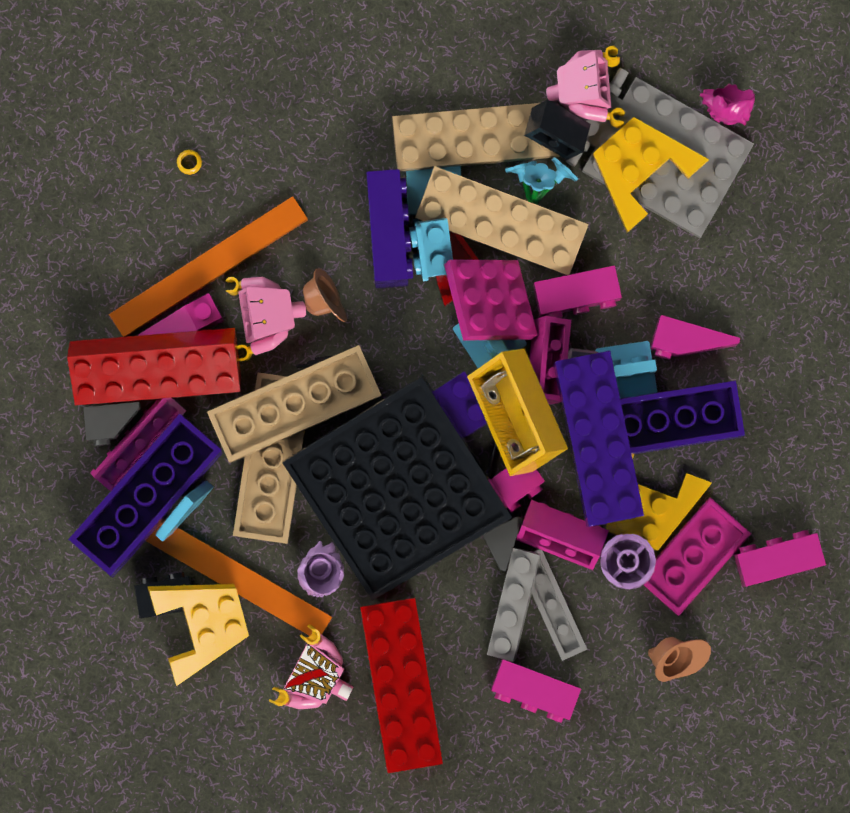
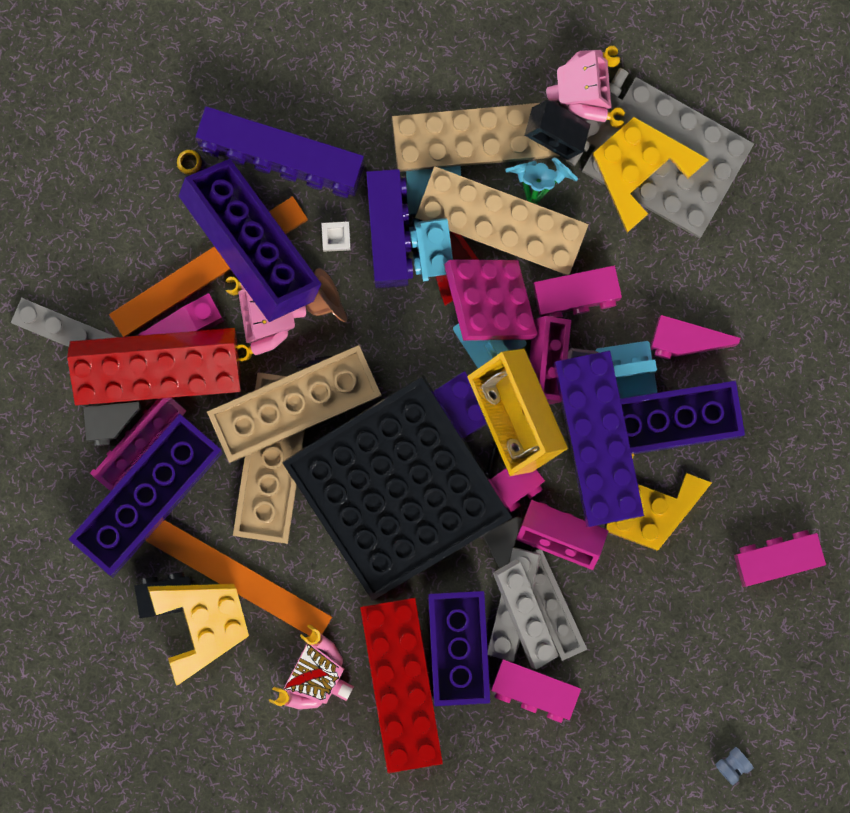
(53, 324): none -> light grey plate
(183, 510): medium azure tile -> none
(249, 240): none -> dark purple brick
(280, 152): none -> dark purple brick
(321, 570): lavender hair -> none
(336, 236): none -> white plate
(459, 648): none -> dark purple brick
(525, 614): none -> light grey plate
(628, 561): lavender cylinder -> none
(679, 658): nougat piece -> none
(695, 556): dark pink tile -> none
(729, 104): dark pink hair -> none
(734, 766): none -> sand blue wheel

